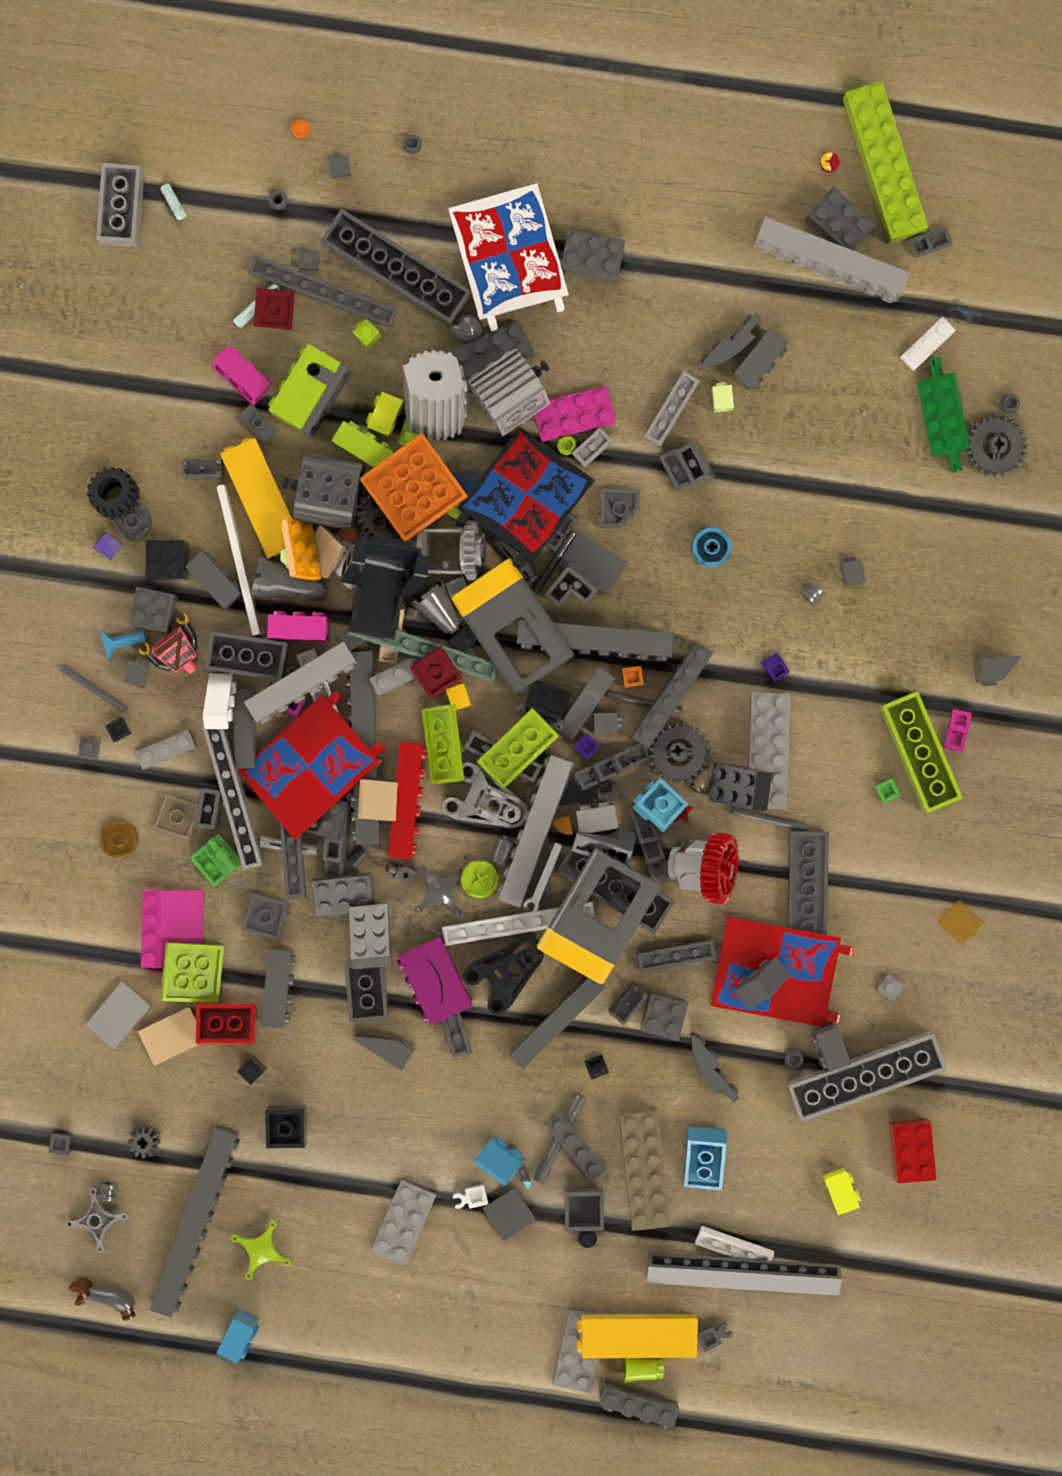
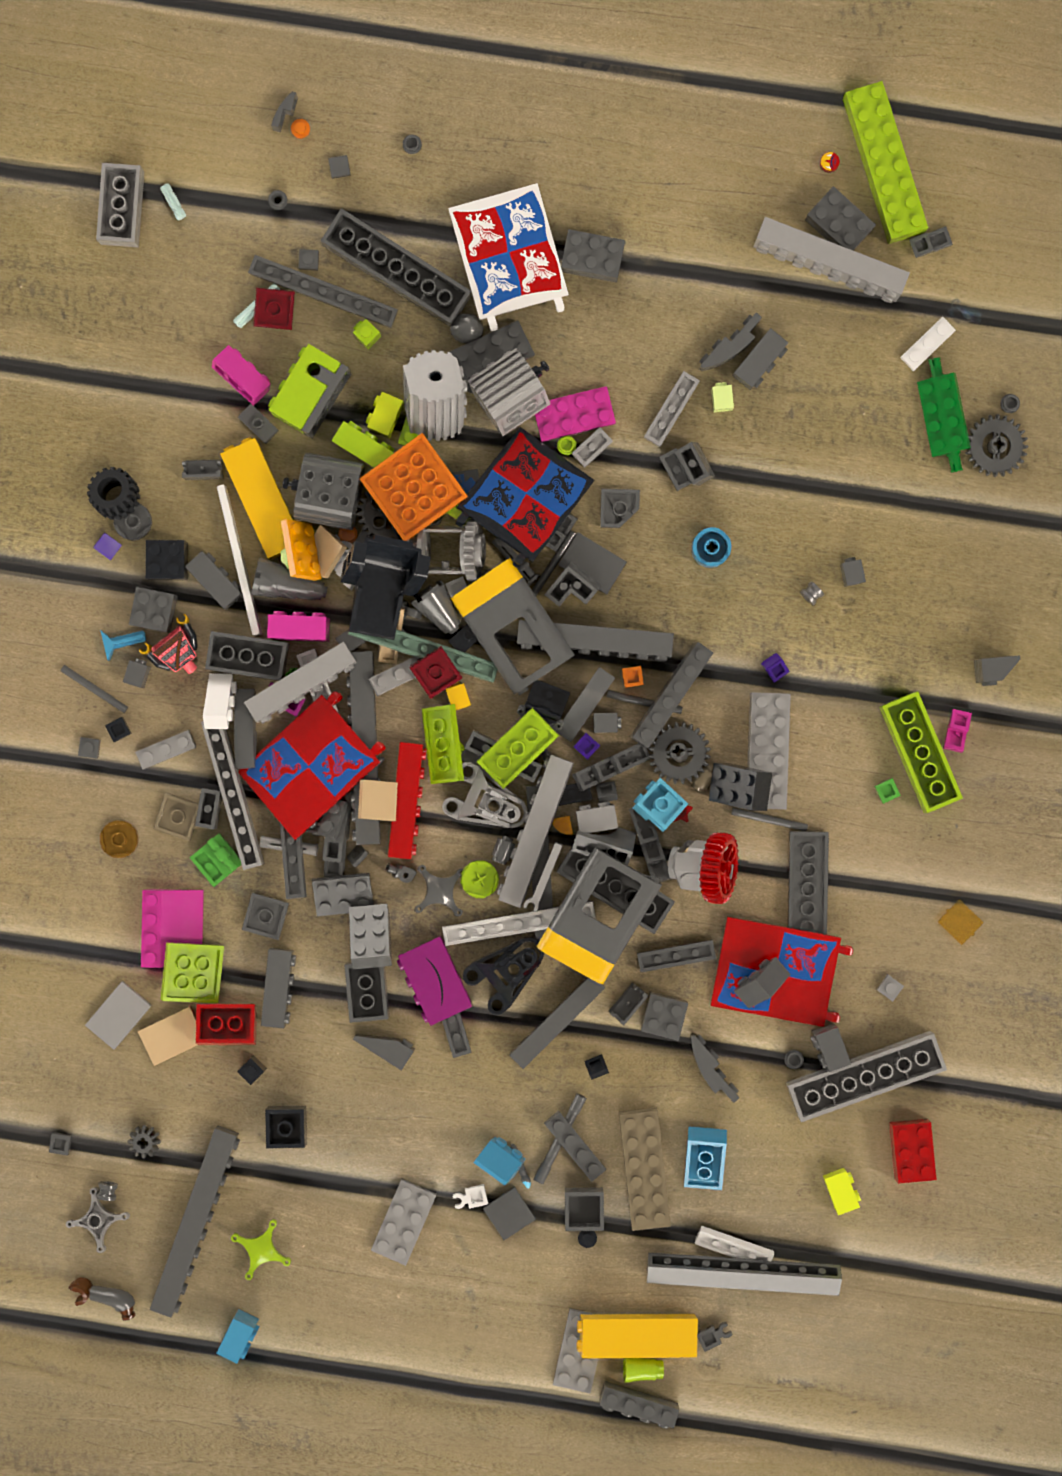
(286, 108): none -> dark grey slope

